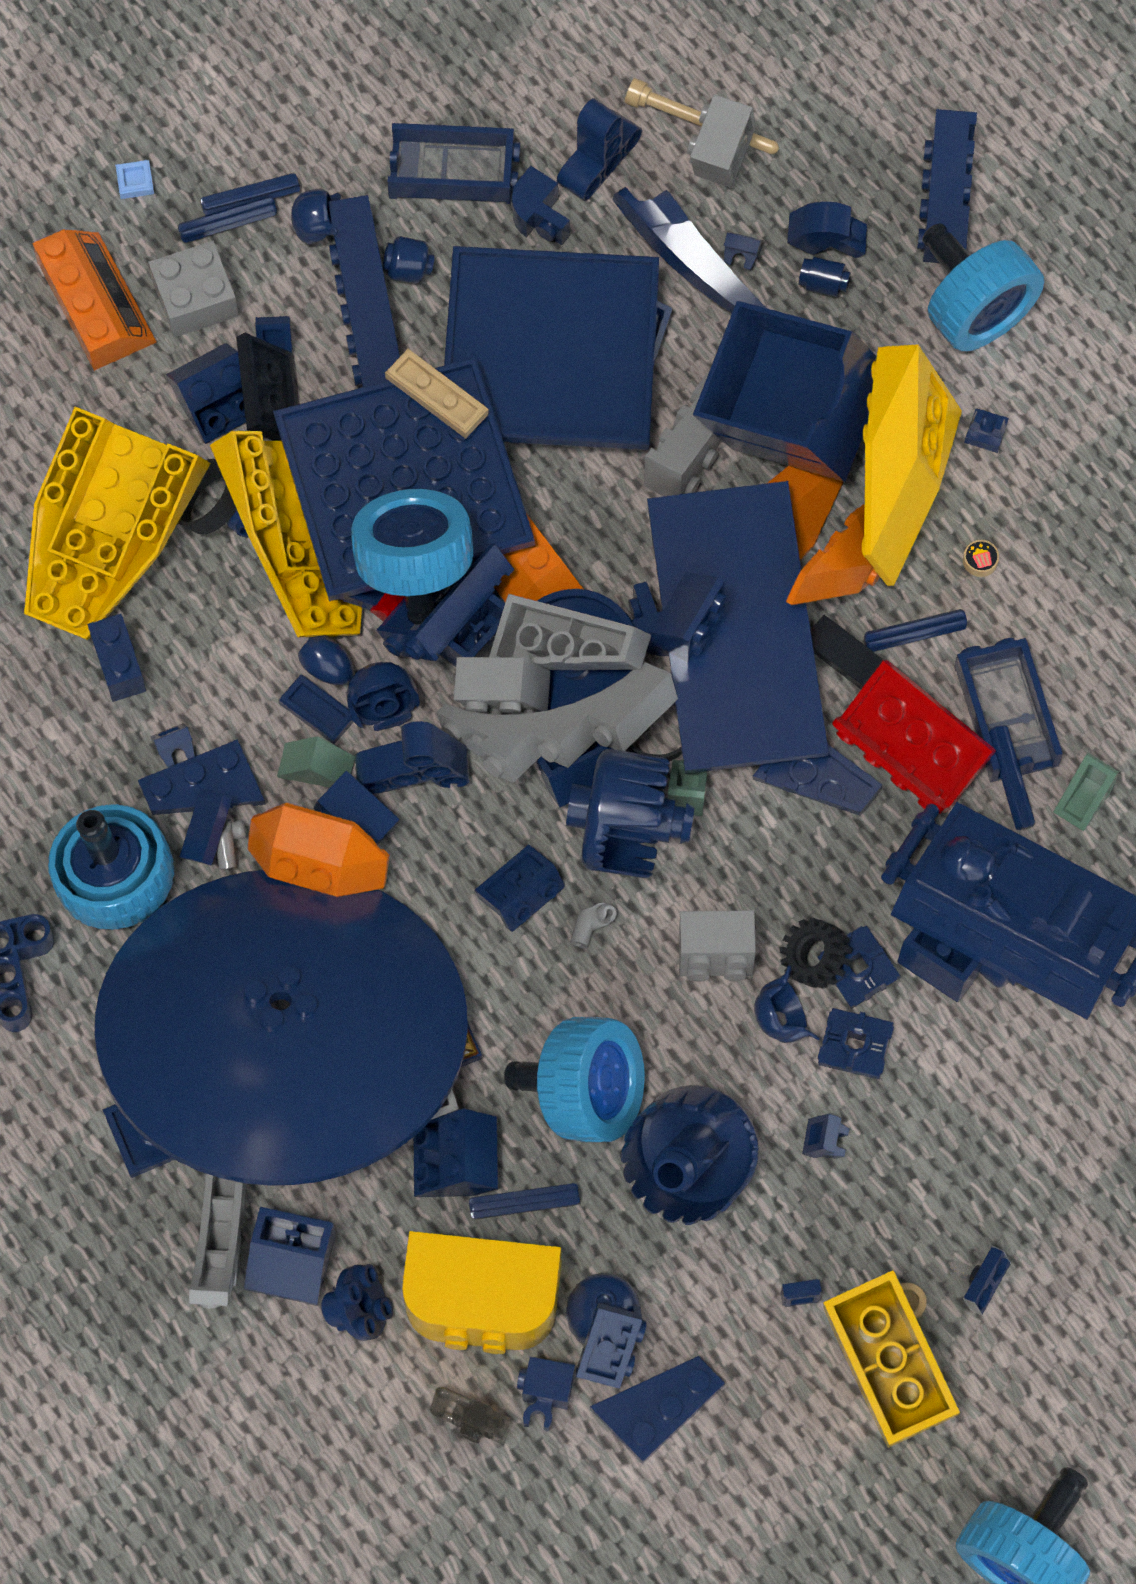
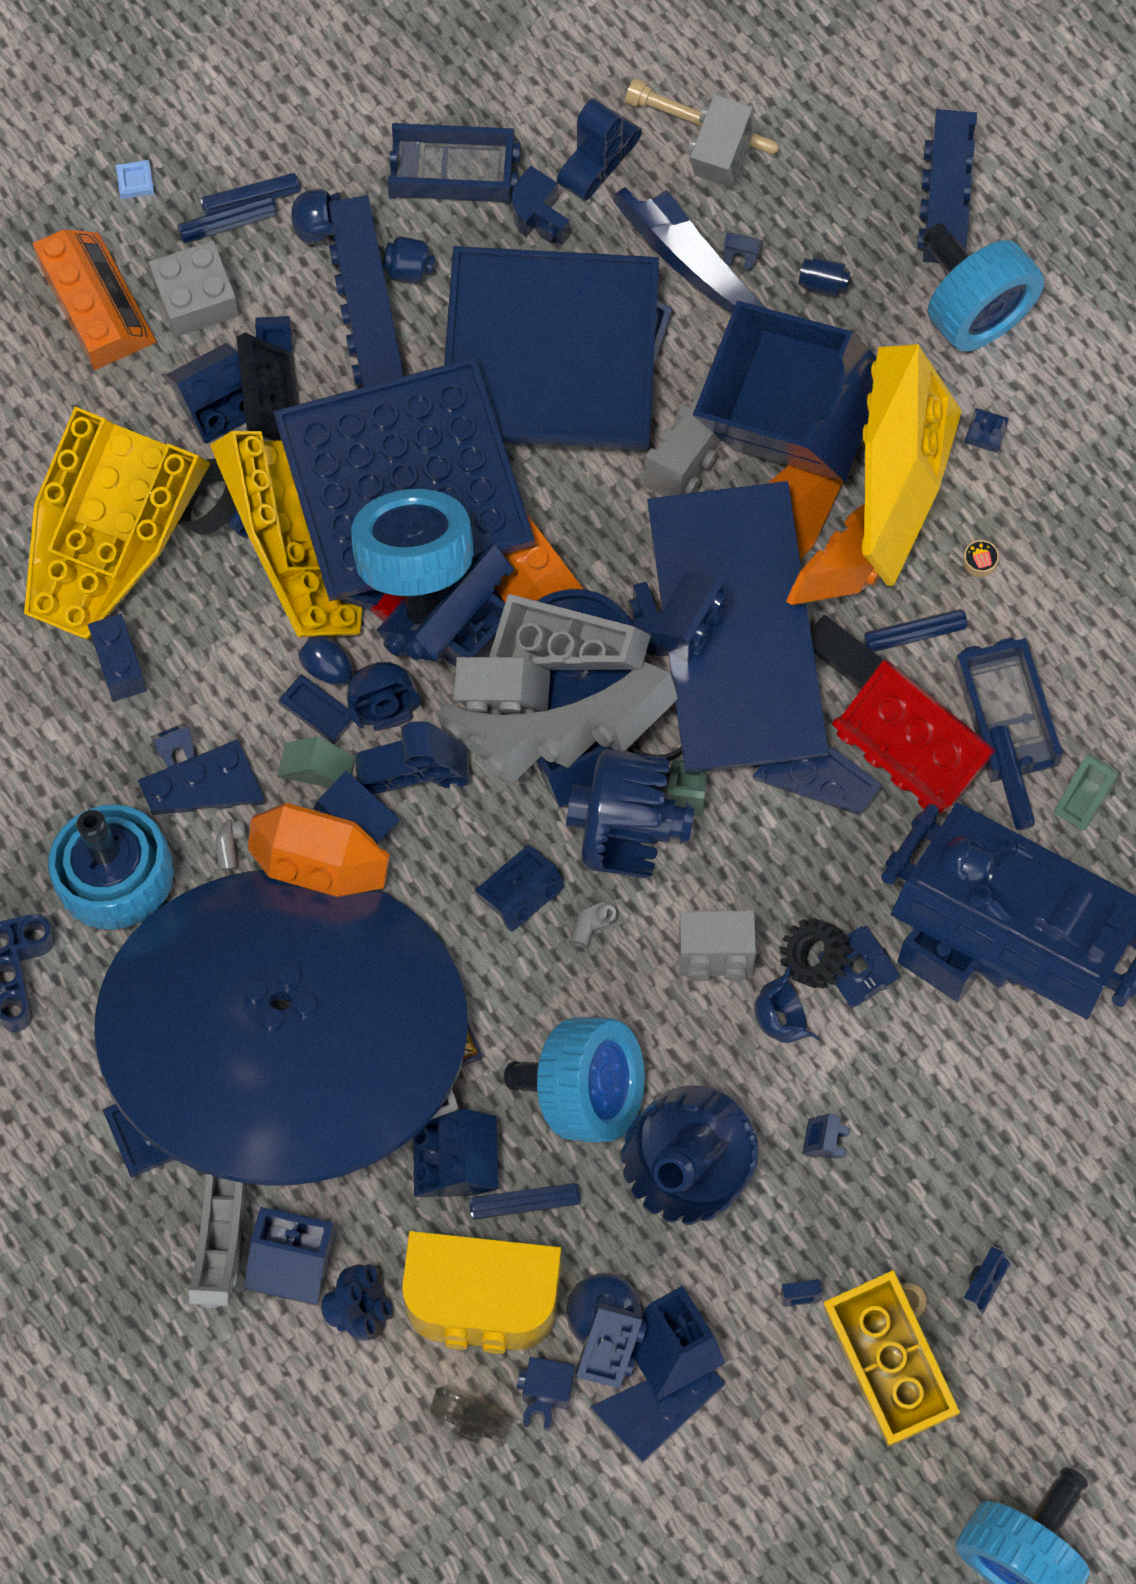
(206, 826): dark blue tile -> none
(436, 393): tan tile -> none
(675, 1344): none -> dark blue slope
(825, 226): dark blue brick -> none
(845, 1025): dark blue piece -> none

